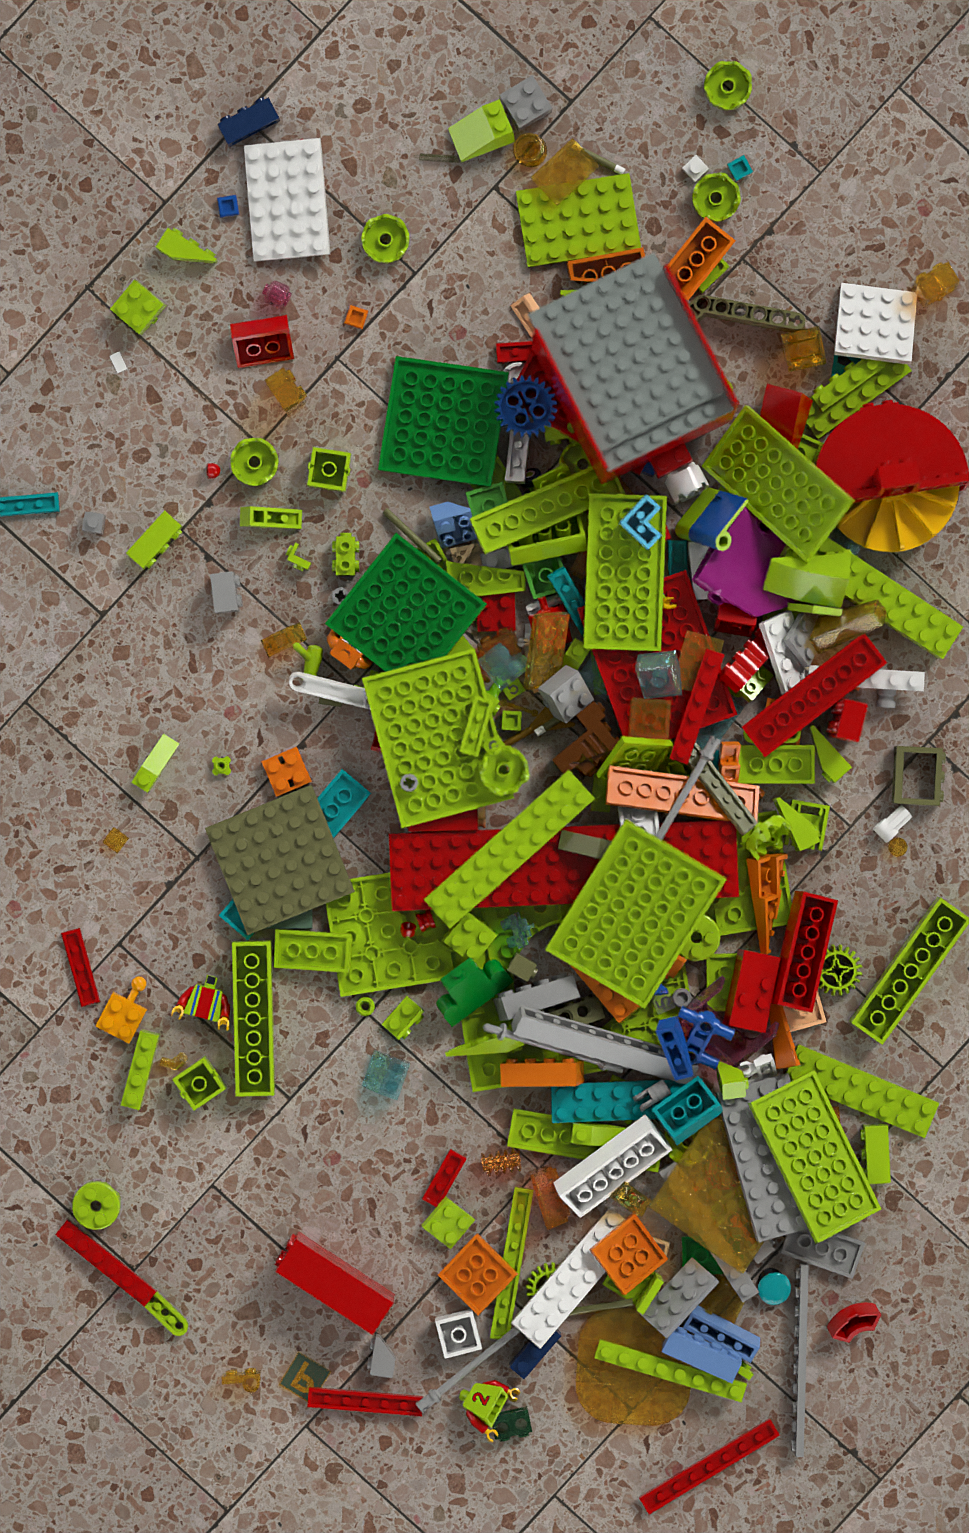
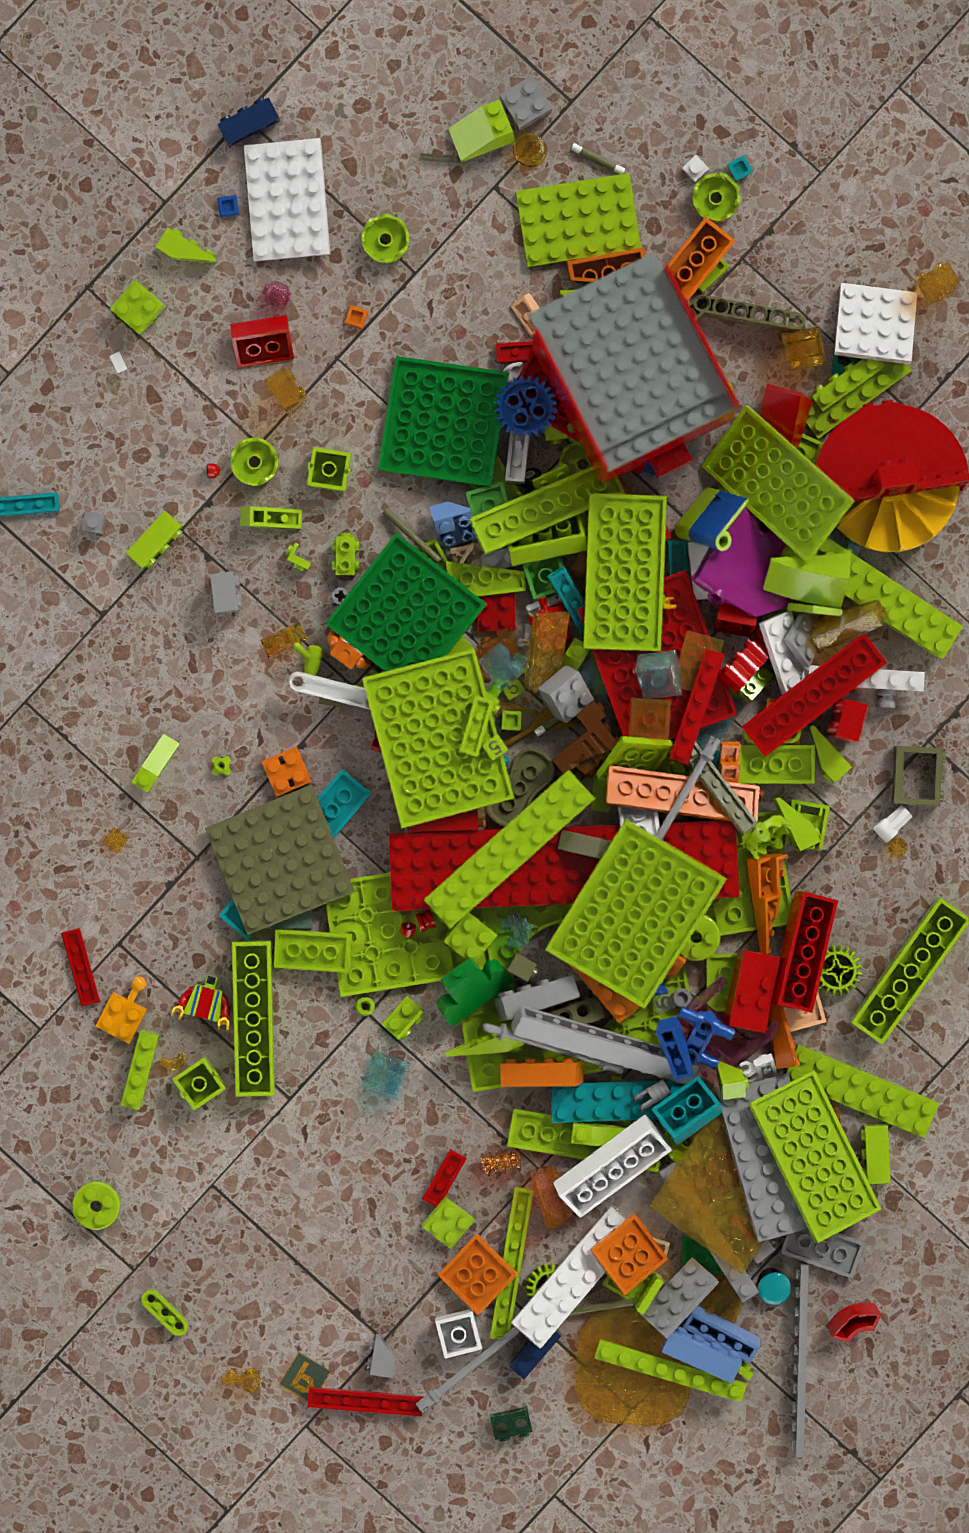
(106, 1262): red plate -> none
(334, 1282): red container -> none
(412, 777): light grey bush -> none
(485, 1403): lime torso -> none
(511, 780): lime plate -> none
(528, 775): none -> olive plate
(565, 172): clear yellow plate -> none
(631, 1199): clear yellow slope -> none
(637, 524): medium azure brick -> none
(686, 483): white brick -> none
(709, 1466): red plate -> none
(734, 73): lime plate -> none

